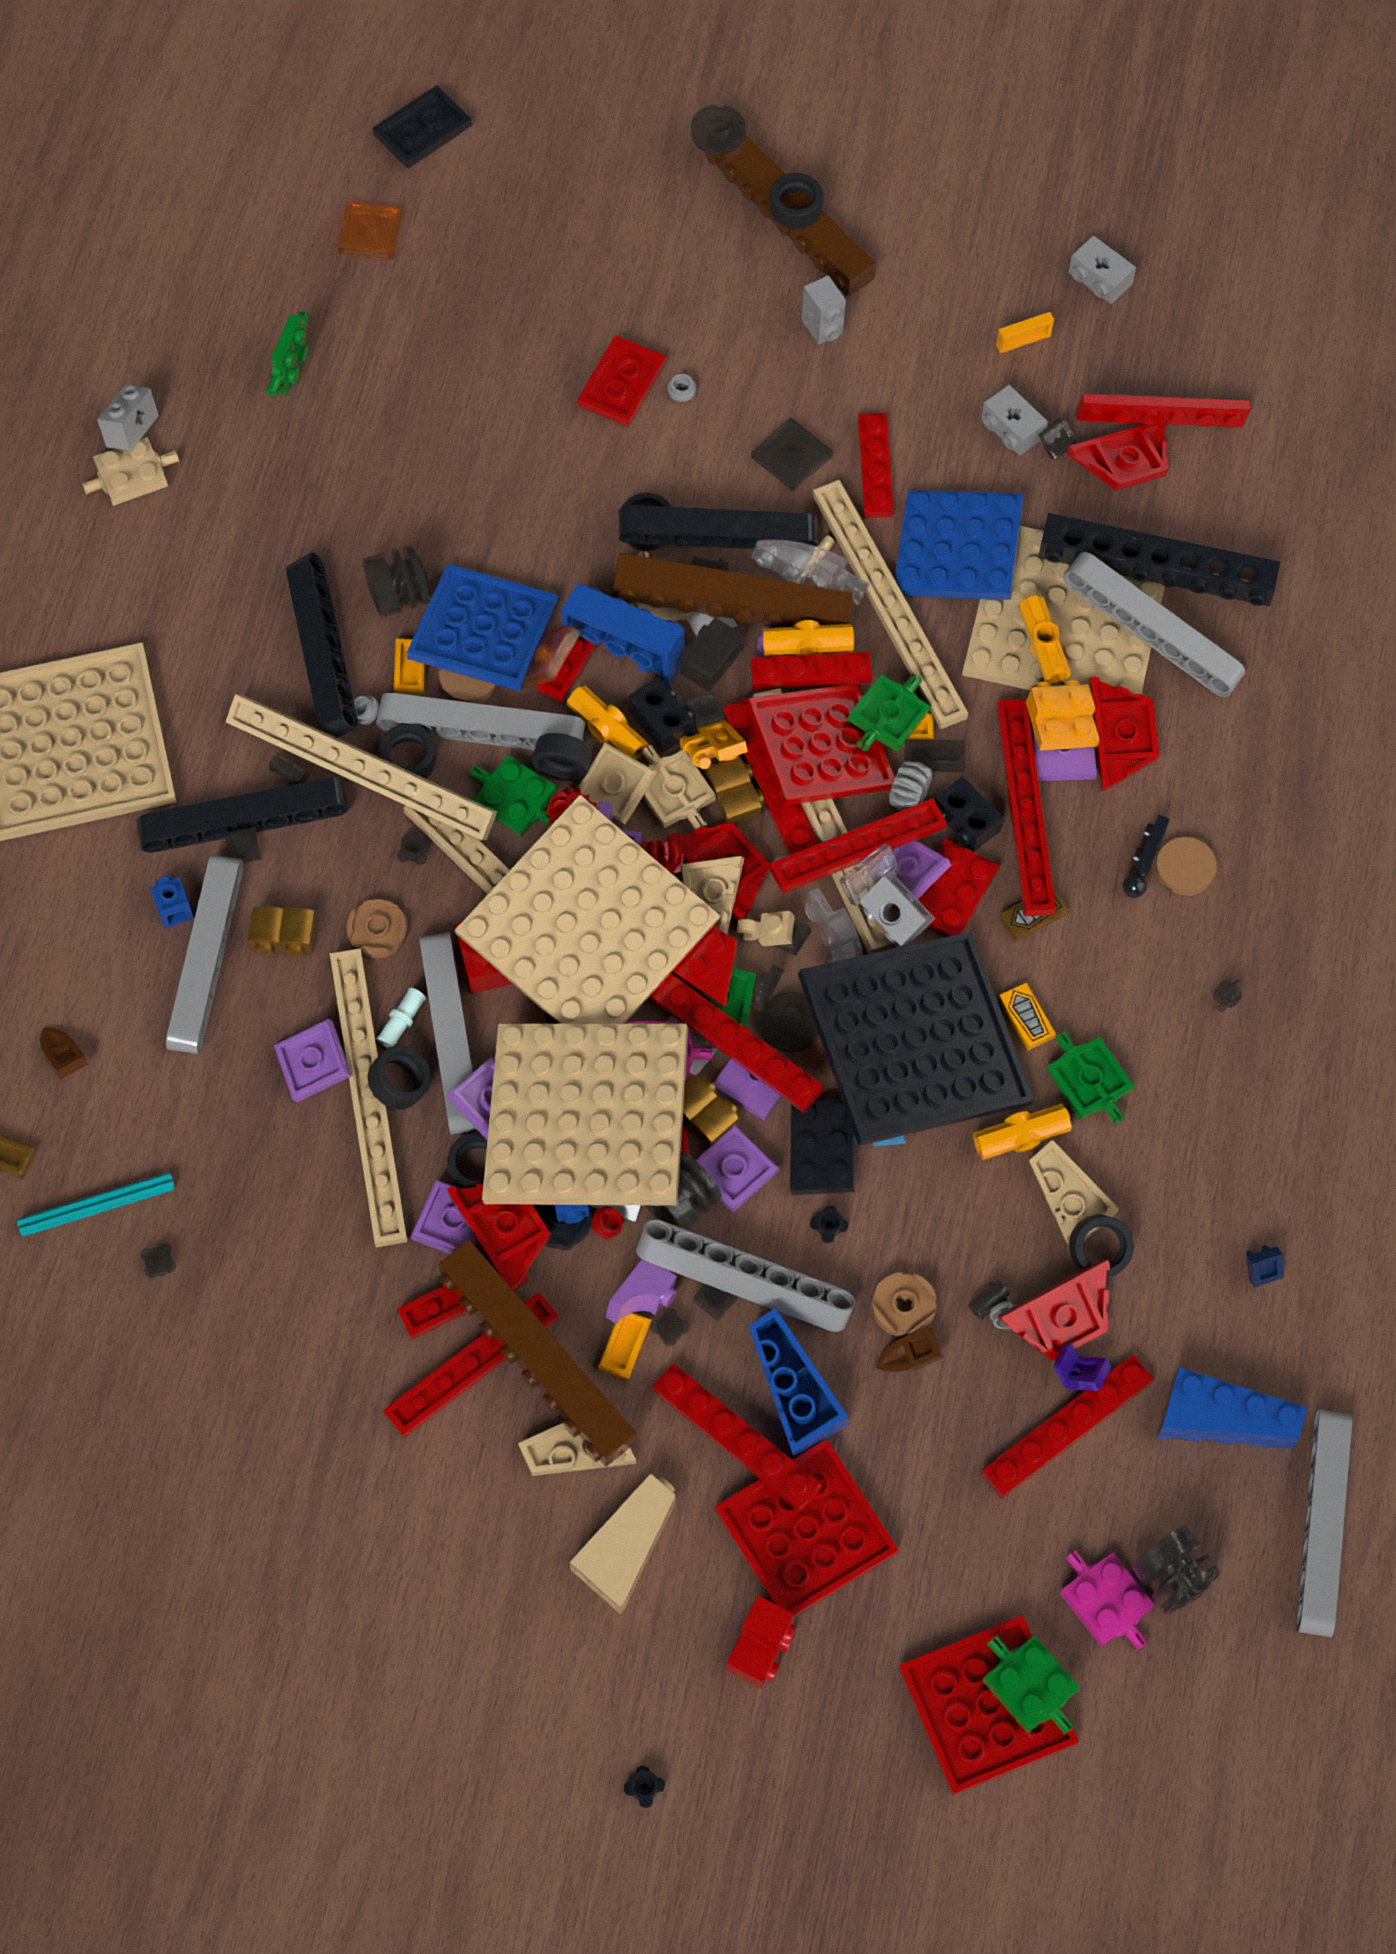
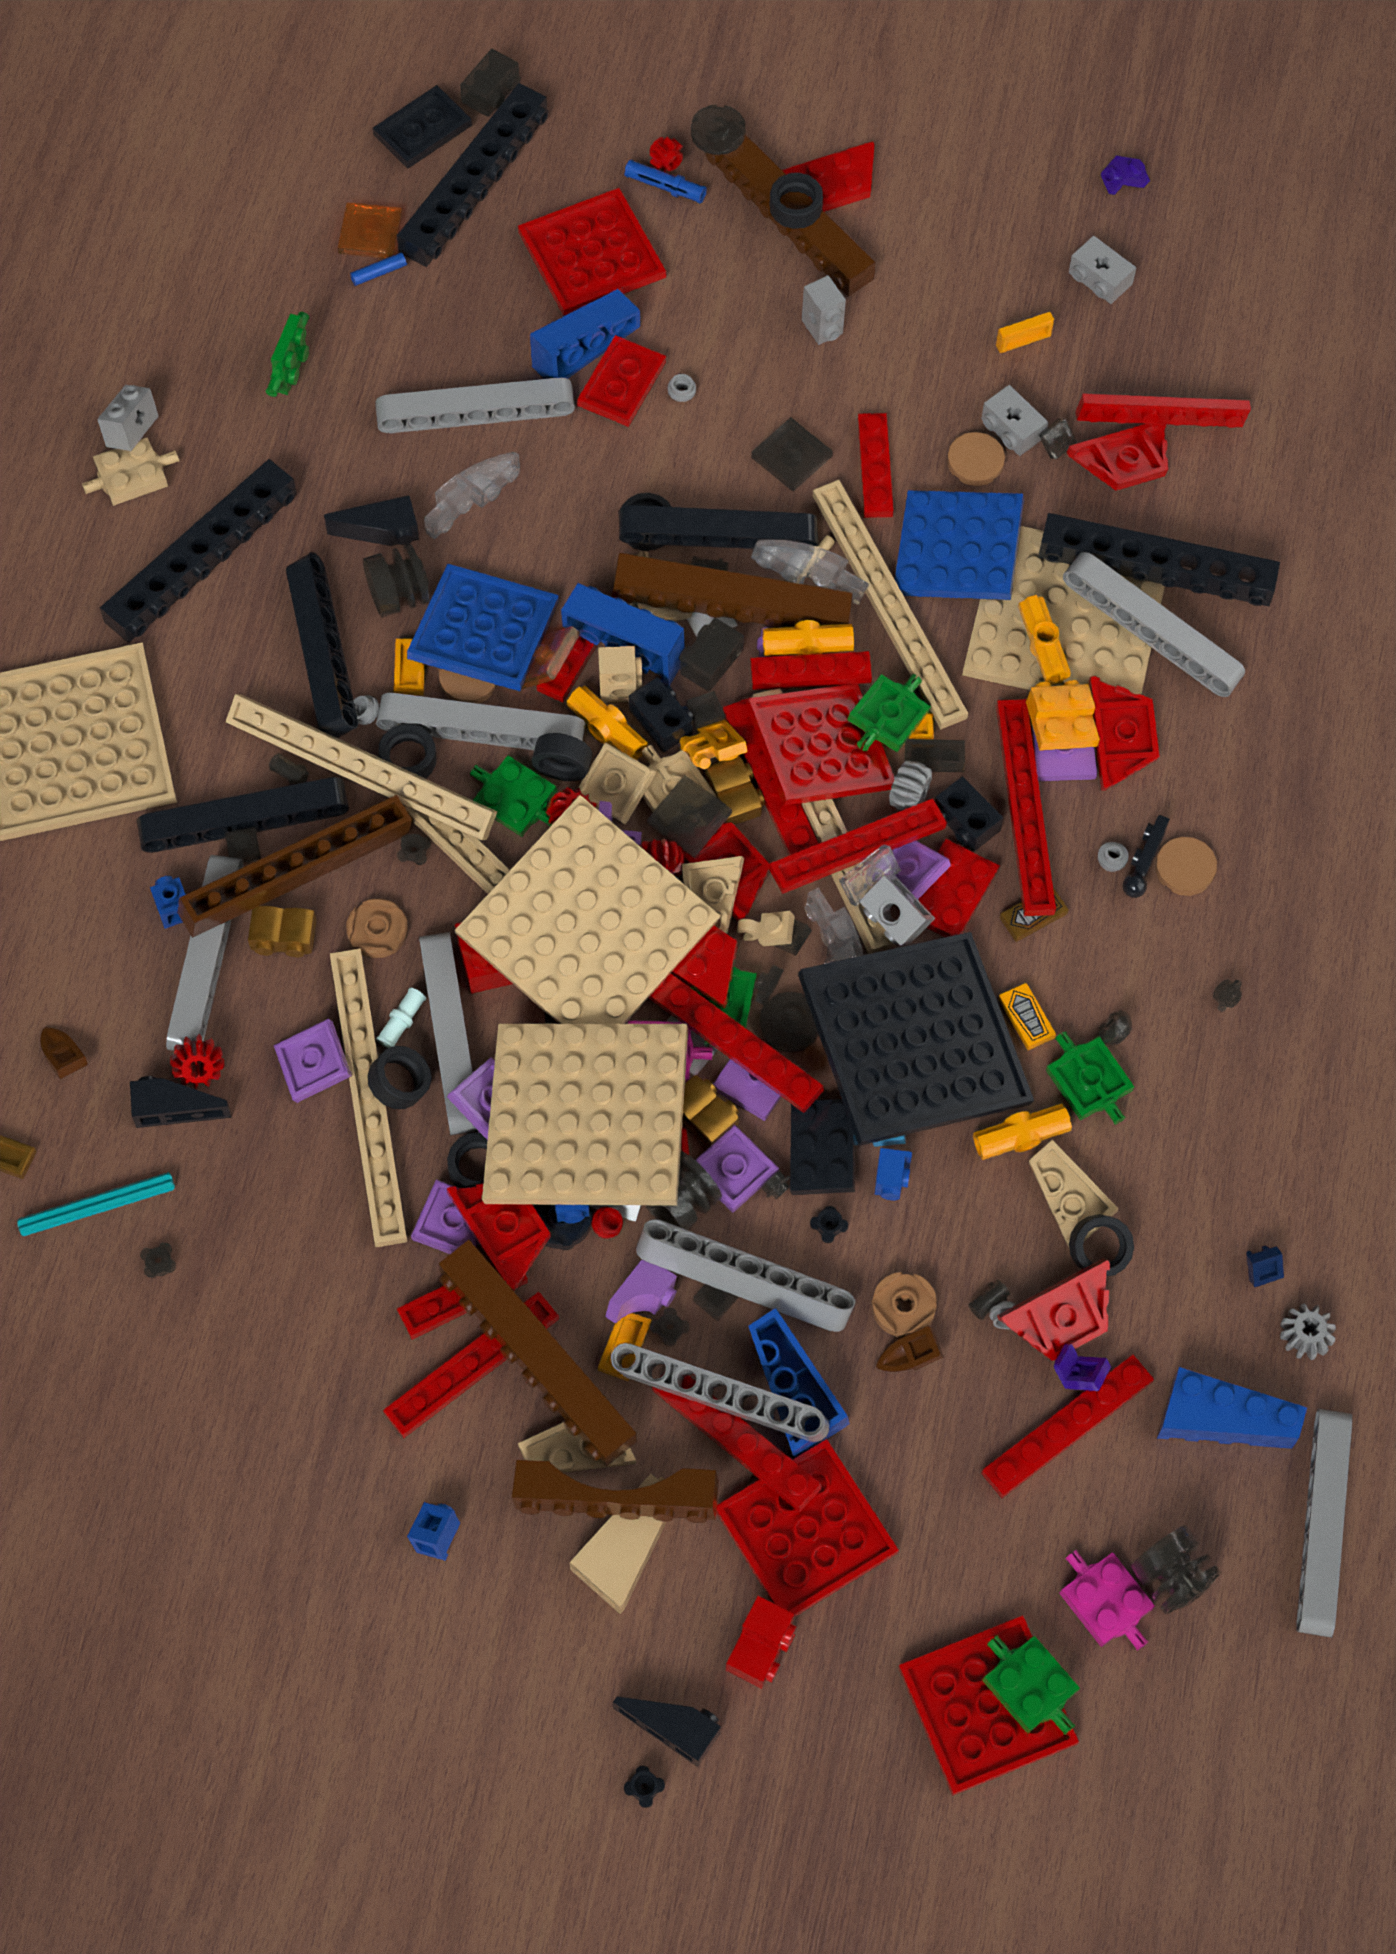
(167, 1103): none -> black slope
(187, 1062): none -> red gear
(203, 535): none -> black brick
(293, 866): none -> reddish brown brick
(378, 269): none -> blue piece
(381, 522): none -> black slope
(434, 1530): none -> blue brick
(472, 175): none -> black brick
(474, 405): none -> light grey beam
(475, 484): none -> clear slope
(490, 82): none -> clear smoke brick
(582, 335): none -> blue wedge
(591, 250): none -> red plate
(618, 673): none -> tan brick
(666, 154): none -> red gear
(675, 184): none -> blue pin
(676, 1726): none -> black slope
(684, 1494): none -> reddish brown arch
(689, 816): none -> clear smoke plate
(706, 1383): none -> light grey beam
(776, 1185): none -> clear smoke plate
(842, 175): none -> red wing
(892, 1173): none -> blue brick
(976, 458): none -> medium nougat tile
(1113, 864): none -> light grey plate
(1116, 1029): none -> clear smoke plate
(1124, 172): none -> dark purple bracket
(1312, 1343): none -> light grey gear

